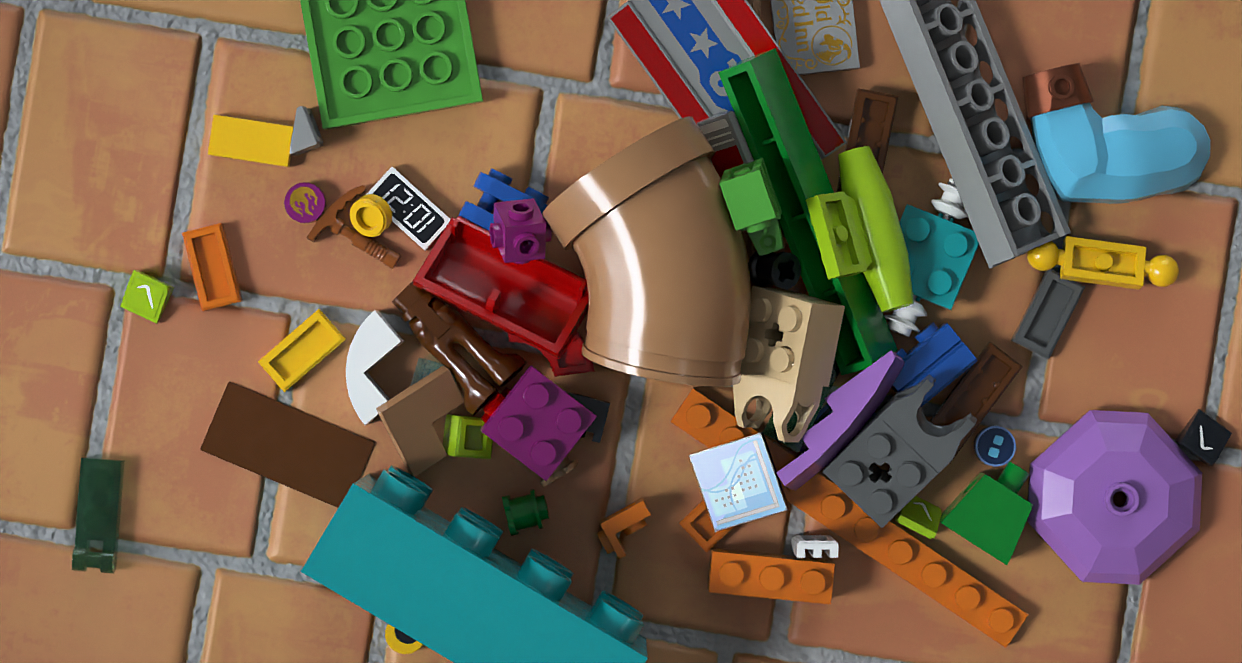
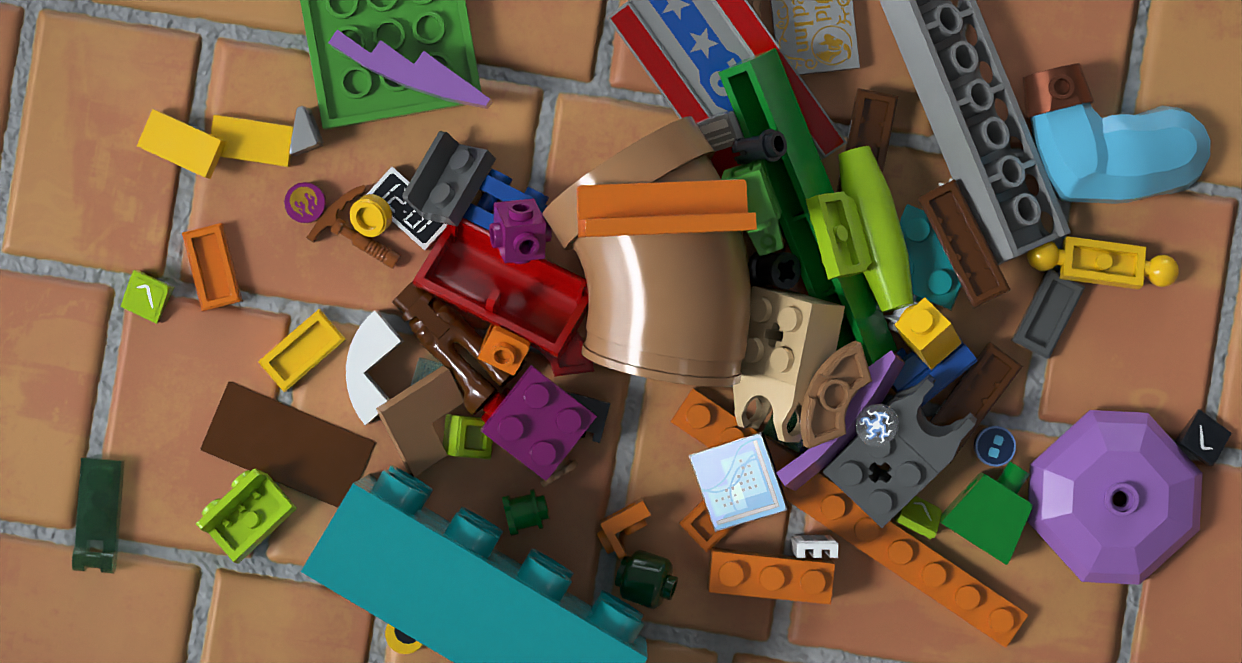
(181, 144): none -> yellow tile
(246, 514): none -> lime bracket
(424, 75): none -> medium lavender slope
(447, 180): none -> dark grey bracket
(503, 349): none -> orange bracket
(646, 579): none -> dark green head
(663, 208): none -> orange panel
(767, 146): none -> black pin
(830, 394): none -> medium nougat tile
(877, 425): none -> clear tile
(927, 333): none -> yellow brick
(964, 243): none -> reddish brown plate

